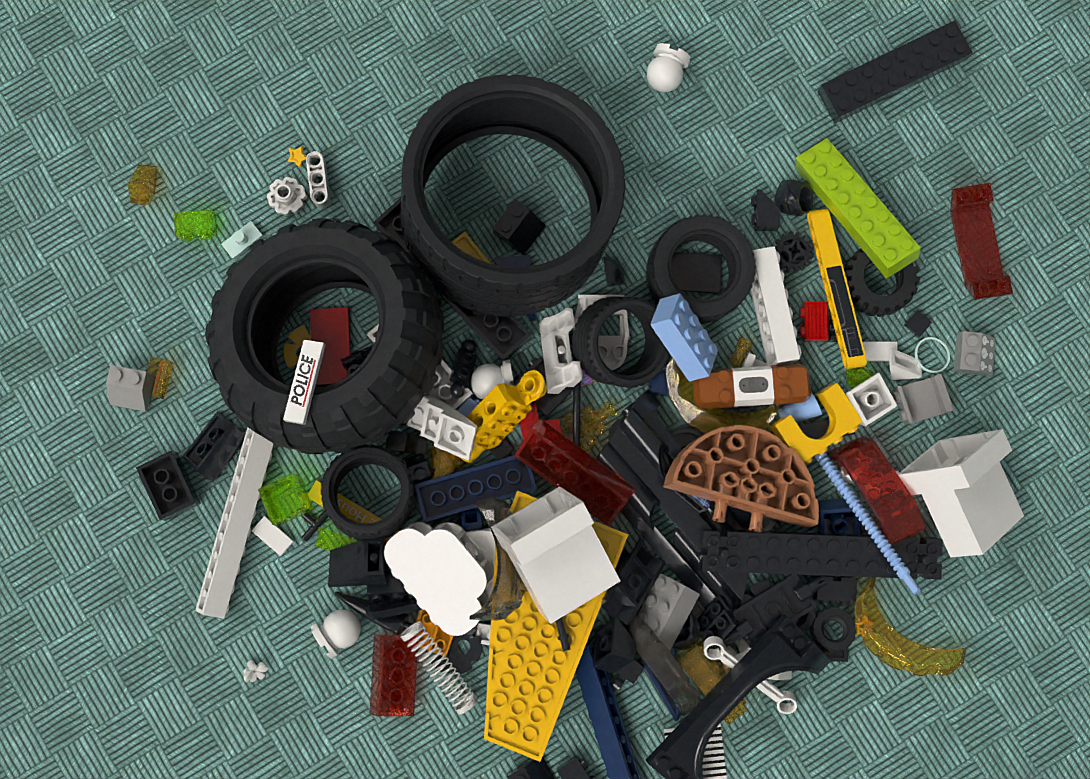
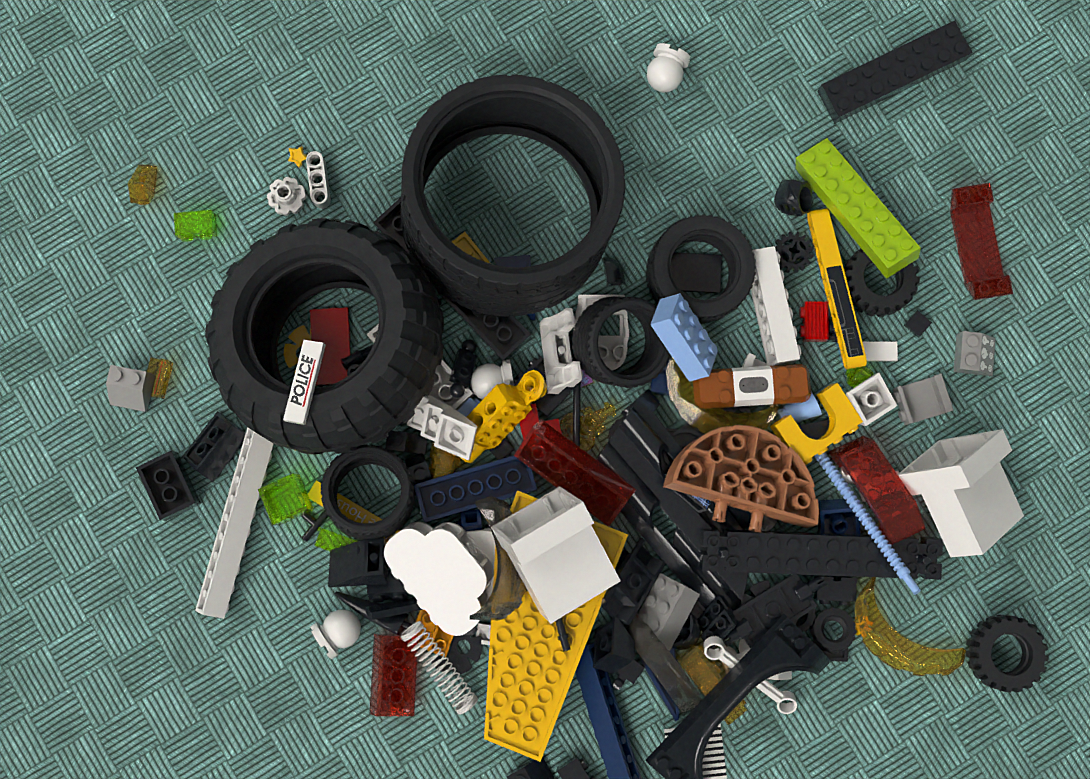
(242, 240): light aqua tile -> none
(254, 671): white plant -> none
(272, 536): white tile -> none
(518, 227): black slope -> none
(743, 347): clear yellow pin -> none
(766, 212): black slope -> none
(903, 366): white slope -> none
(948, 354): light aqua piece -> none
(1032, 653): none -> black tyre

